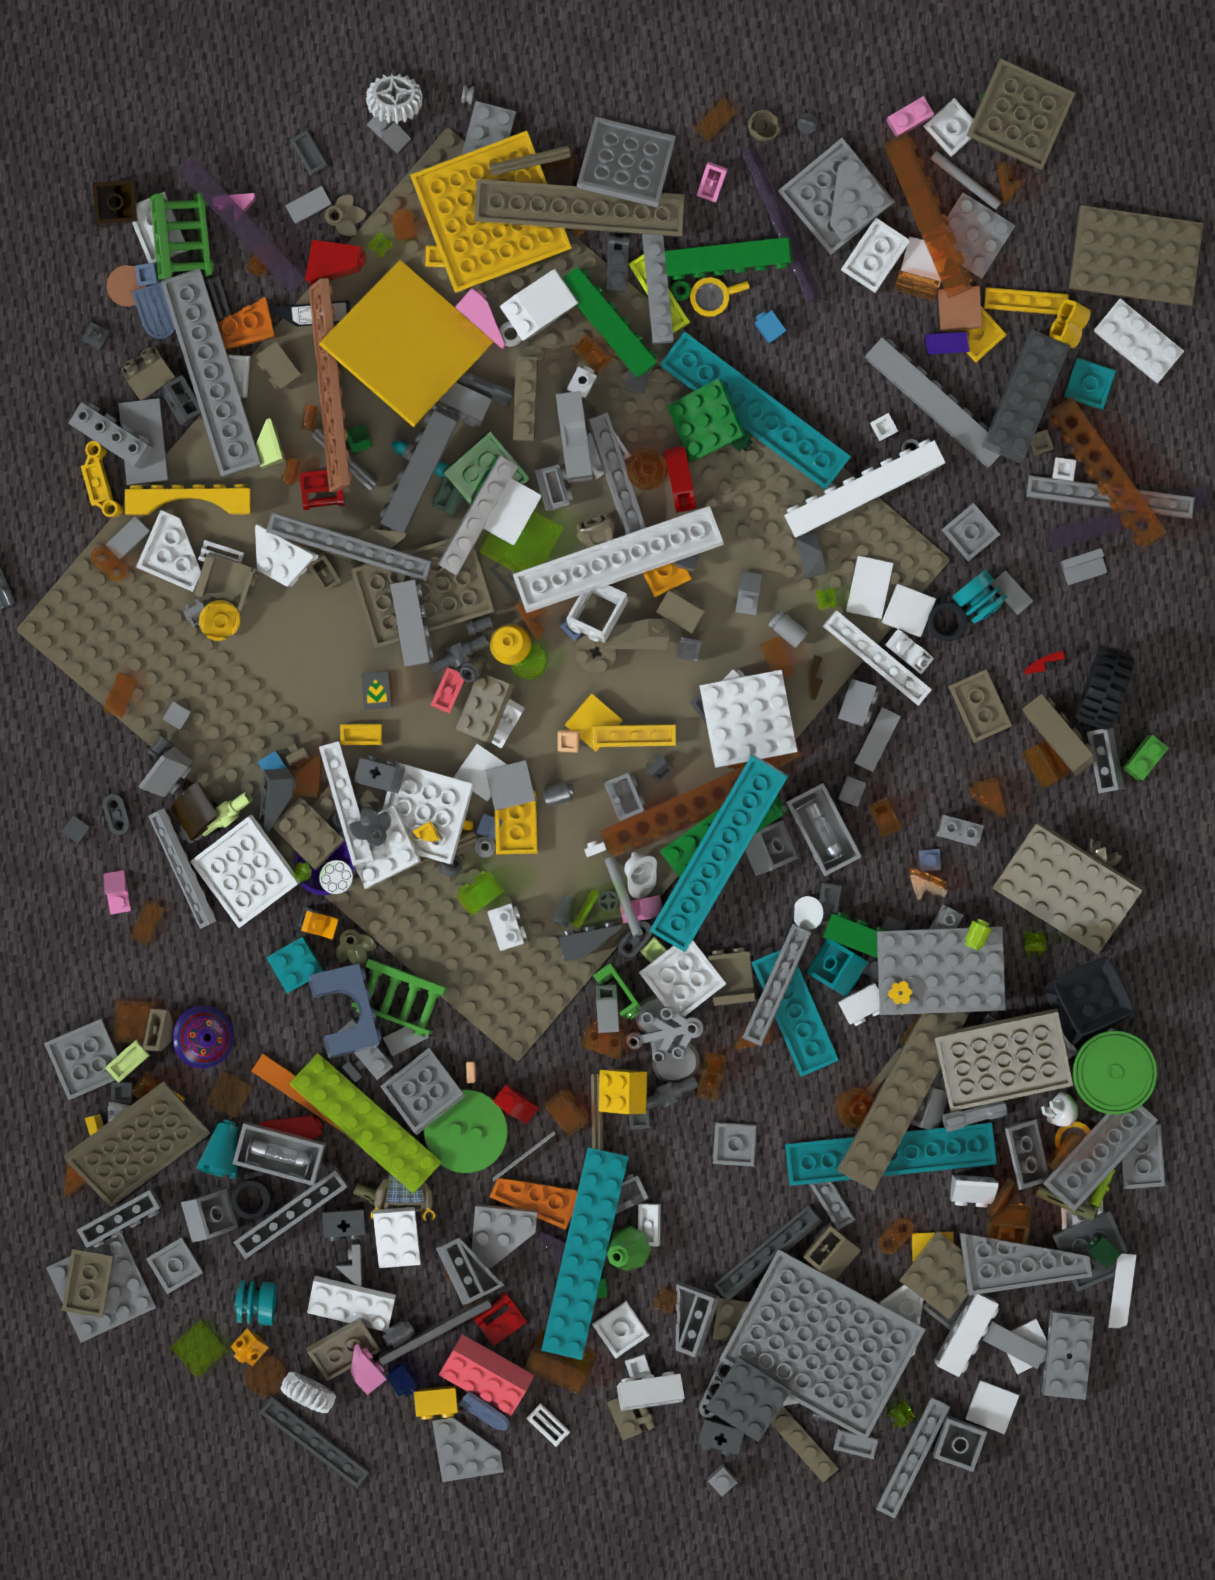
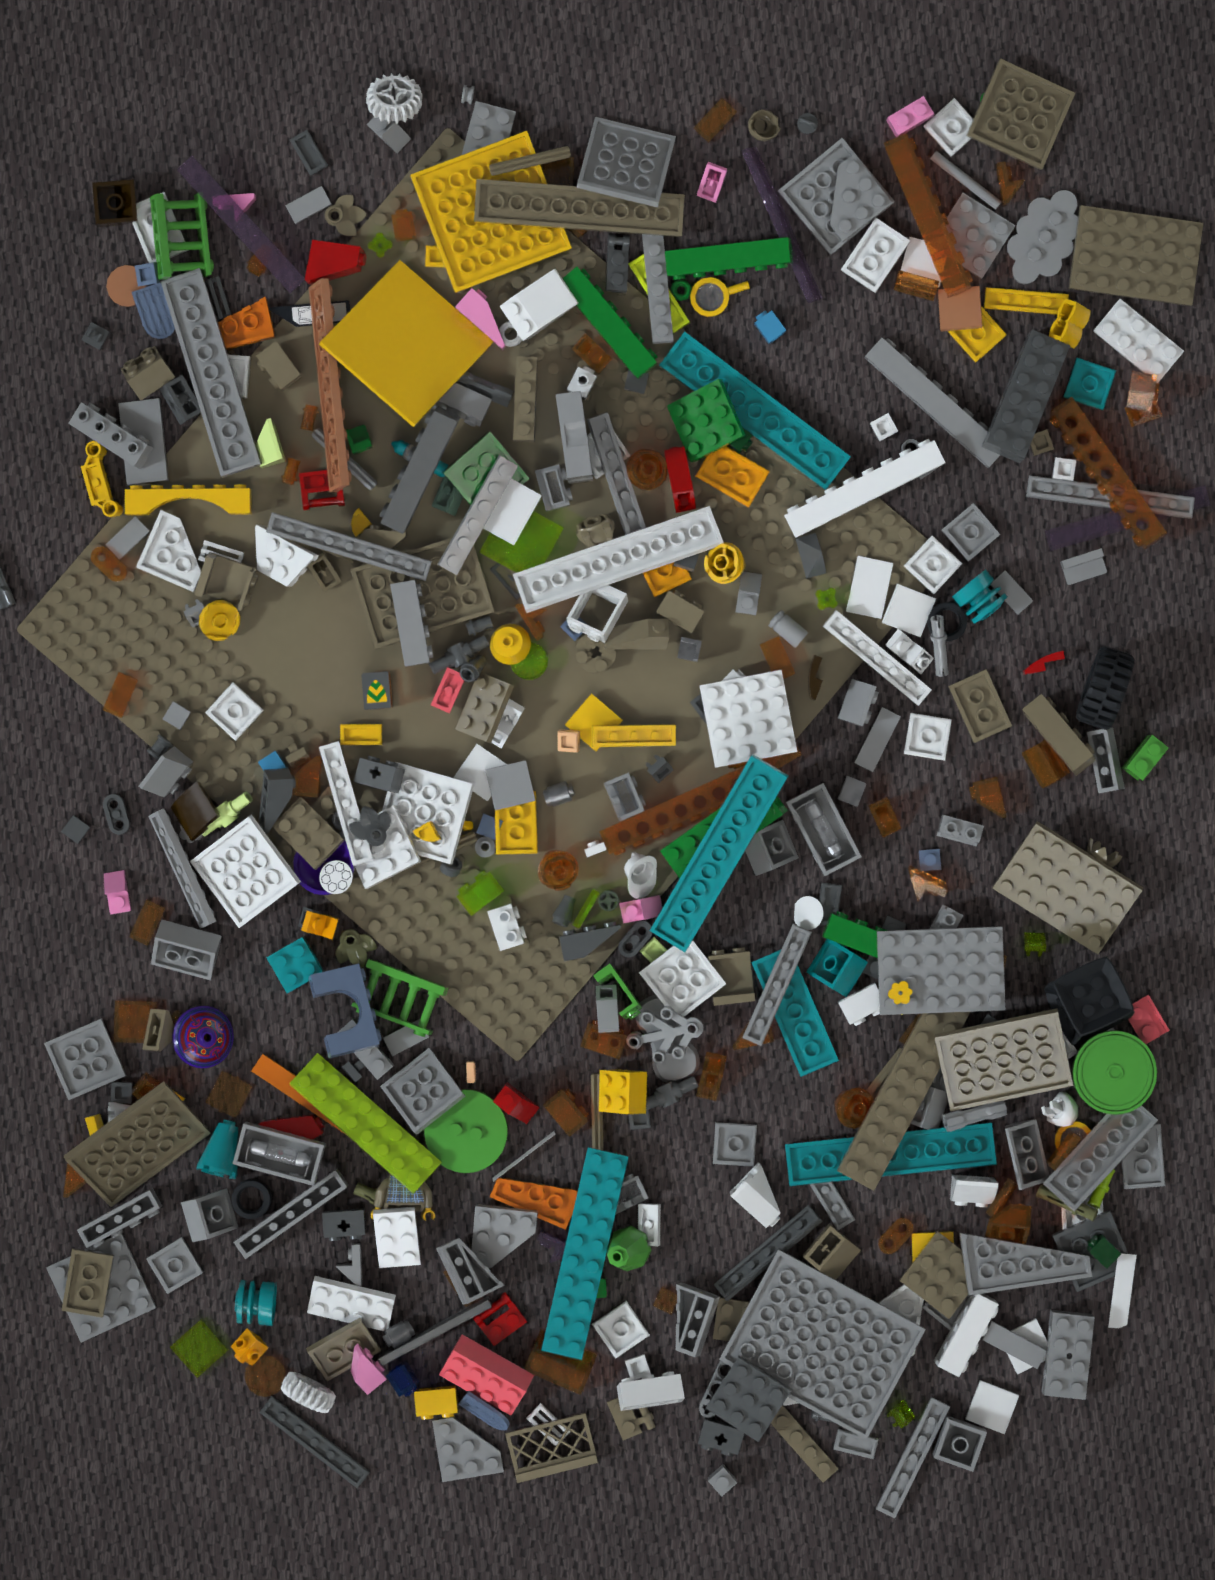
(127, 1061): yellowish green tile -> none
(185, 949): none -> light grey slope
(234, 711): none -> white tile
(302, 871): clear neon green plate -> none
(359, 522): none -> yellow tile
(558, 870): none -> clear orange cone
(558, 1464): none -> dark tan fence
(623, 896): light grey piece -> none
(724, 563): none -> yellow cone
(733, 475): none -> light orange tile
(757, 1197): none -> white slope
(927, 736): none -> white tile
(932, 564): none -> white tile
(938, 637): none -> light grey pin
(947, 342): dark purple slope -> none
(977, 934): lime brick -> none
(1043, 237): none -> light grey plate
(1138, 417): none -> clear orange slope
(1142, 391): none -> clear orange brick
(1147, 1020): none -> coral plate

